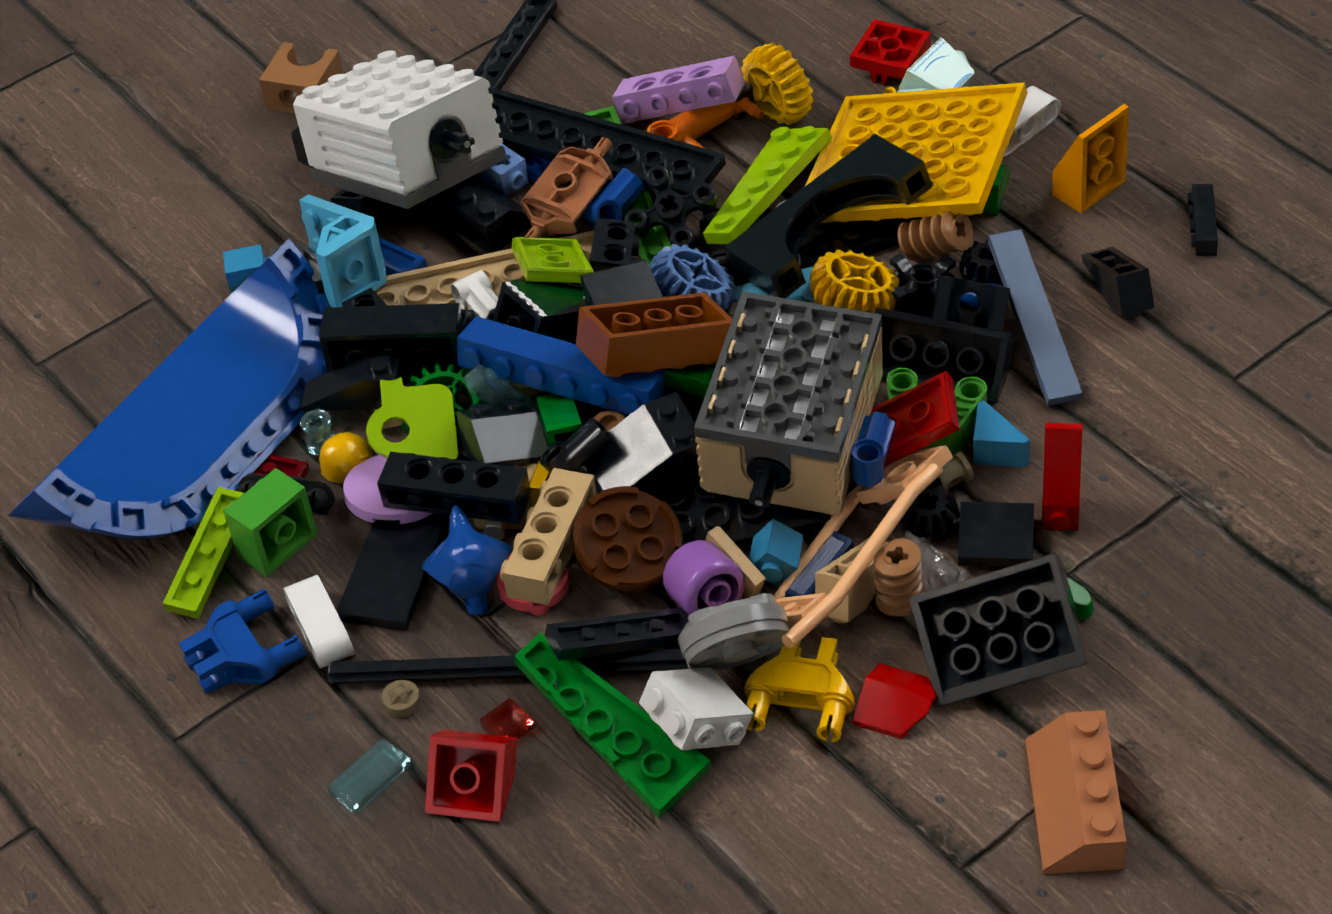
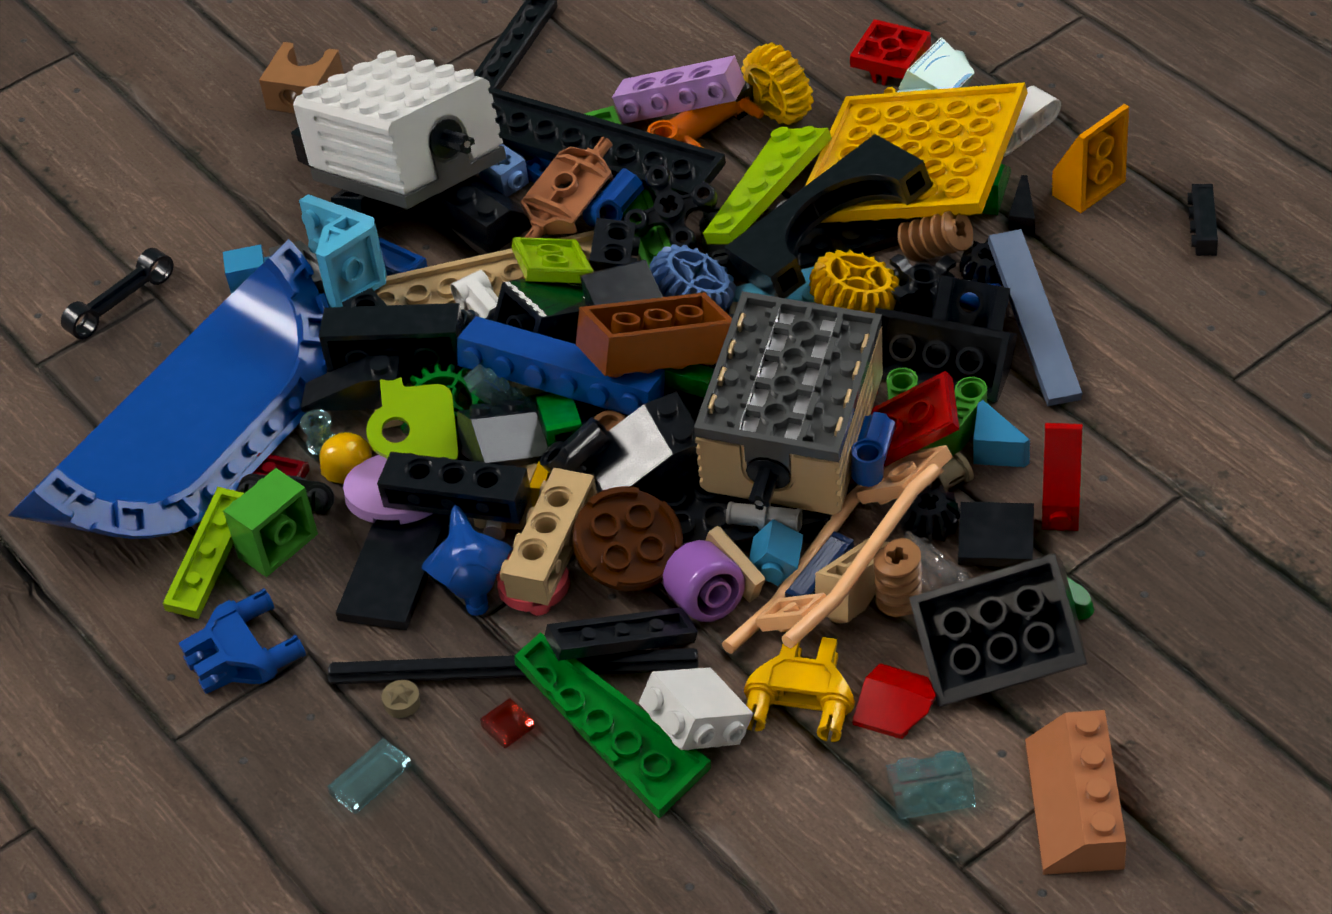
(117, 293): none -> black piece
(318, 621): white beam -> none
(470, 774): red slope -> none
(733, 633): light grey piece -> none
(750, 516): none -> light grey pin
(931, 784): none -> clear light blue bracket
(1022, 211): none -> black piece
(1121, 281): black slope -> none

